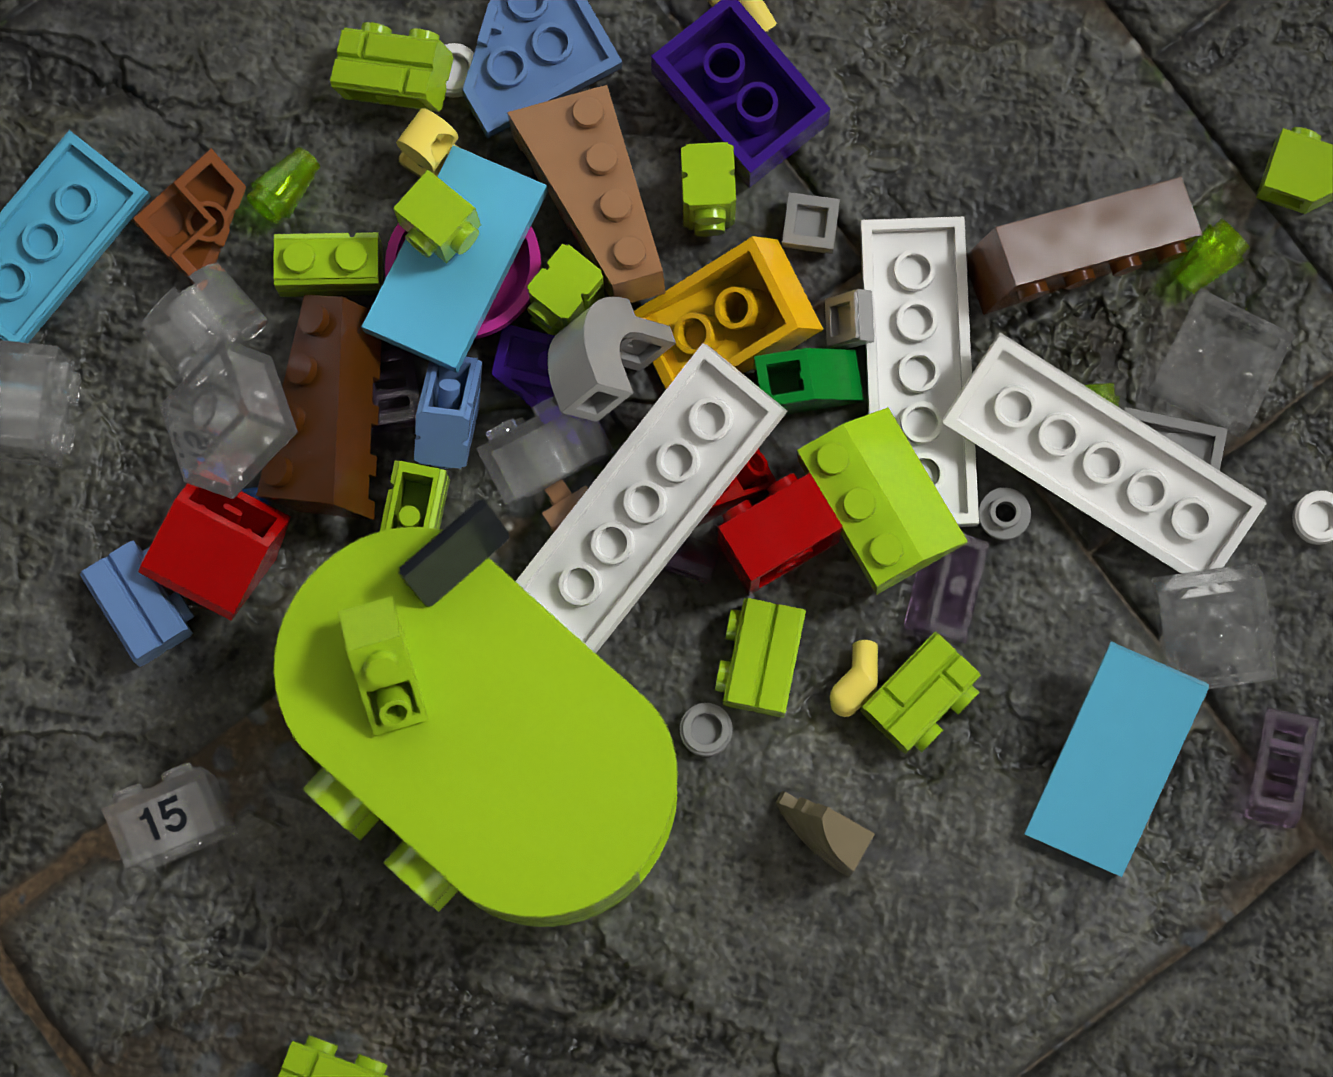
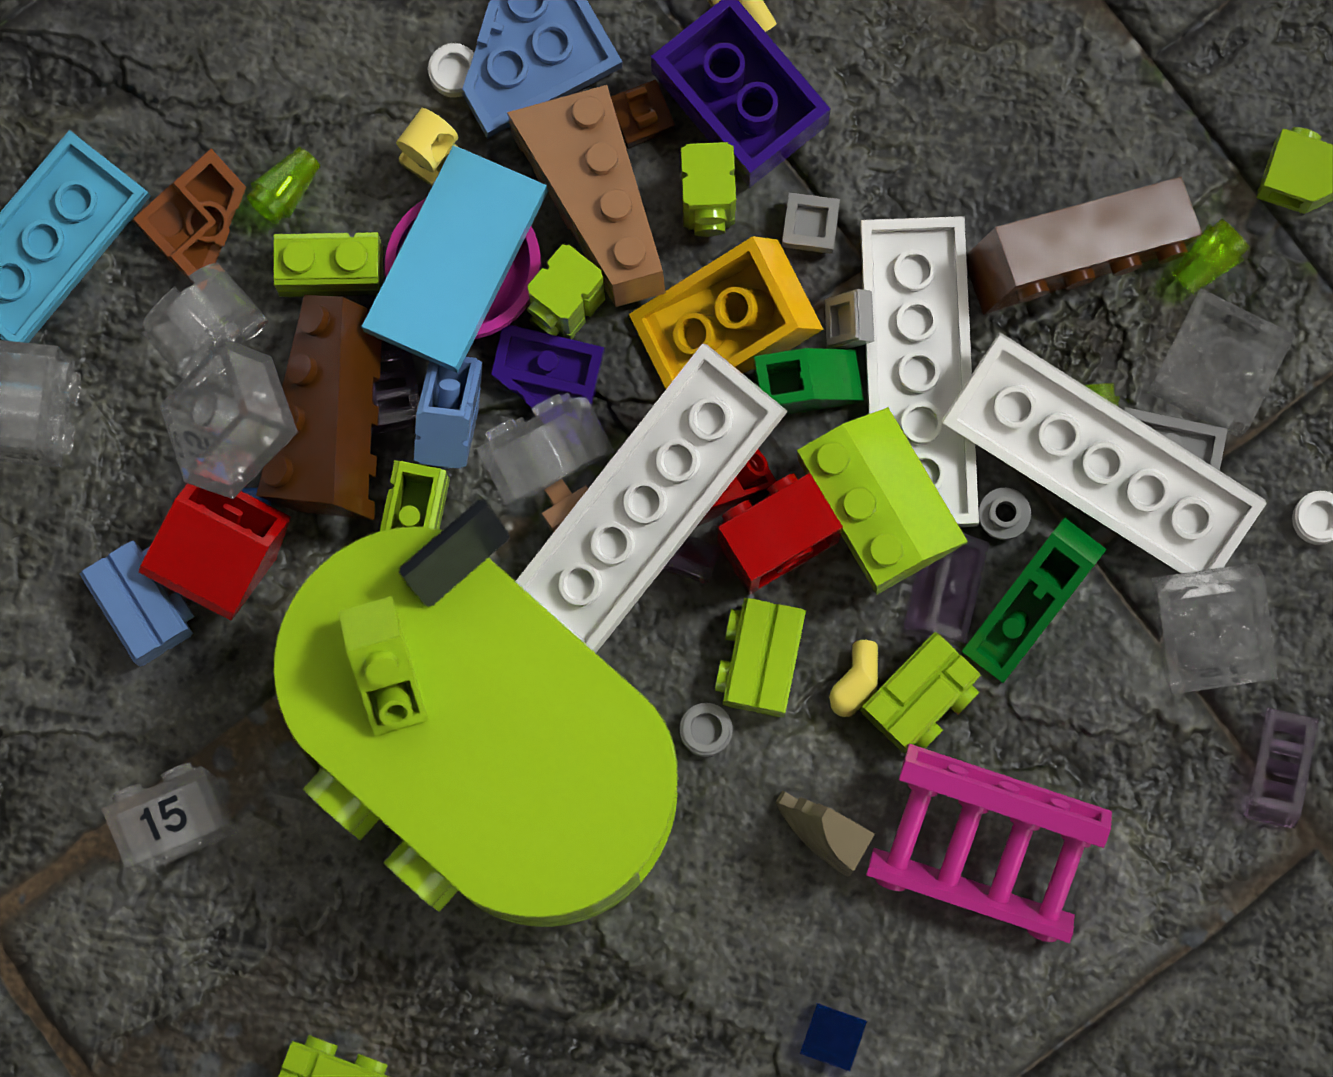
(392, 67): lime brick -> none
(437, 218): lime brick -> none
(591, 356): light grey arch -> none
(642, 114): none -> reddish brown tile
(833, 1037): none -> clear blue tile
(1028, 811): none -> dark pink fence
(1034, 600): none -> green slope
(1116, 759): medium azure tile -> none

